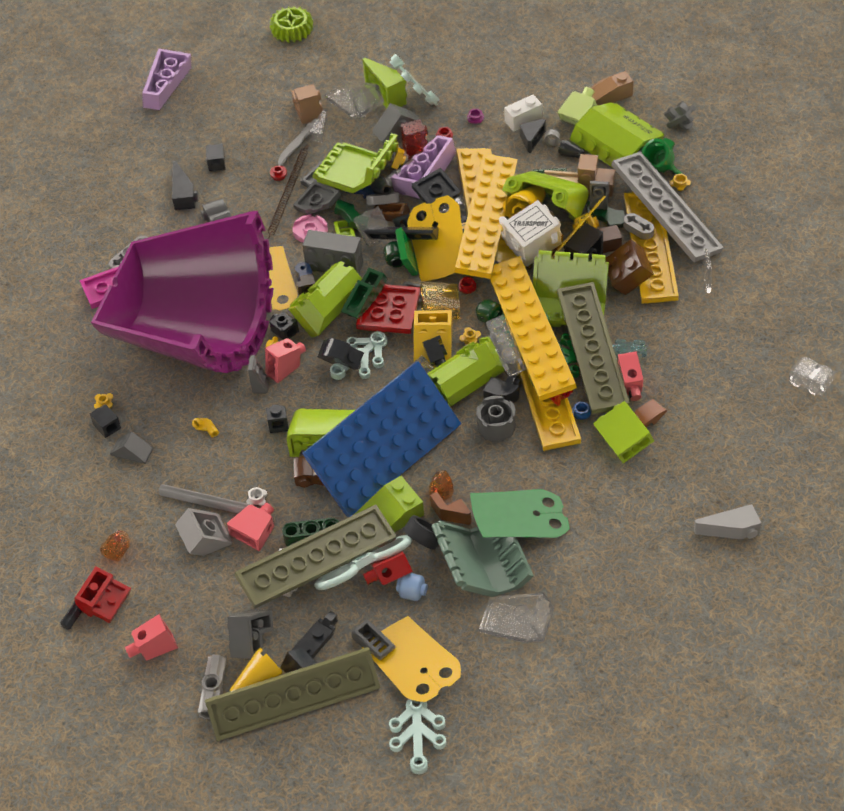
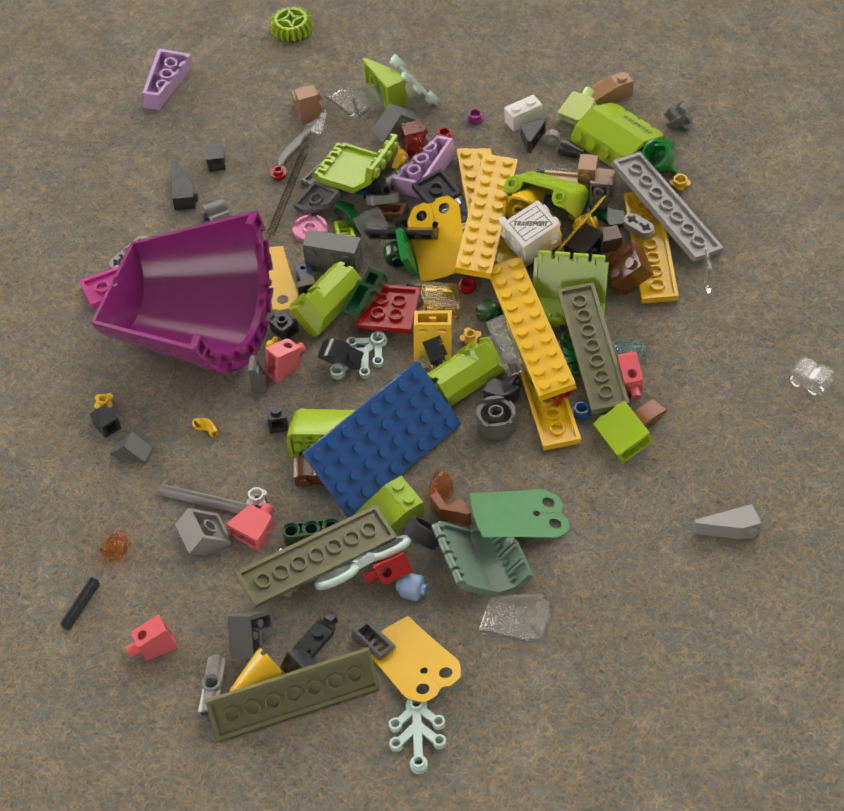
(101, 595): red brick -> none

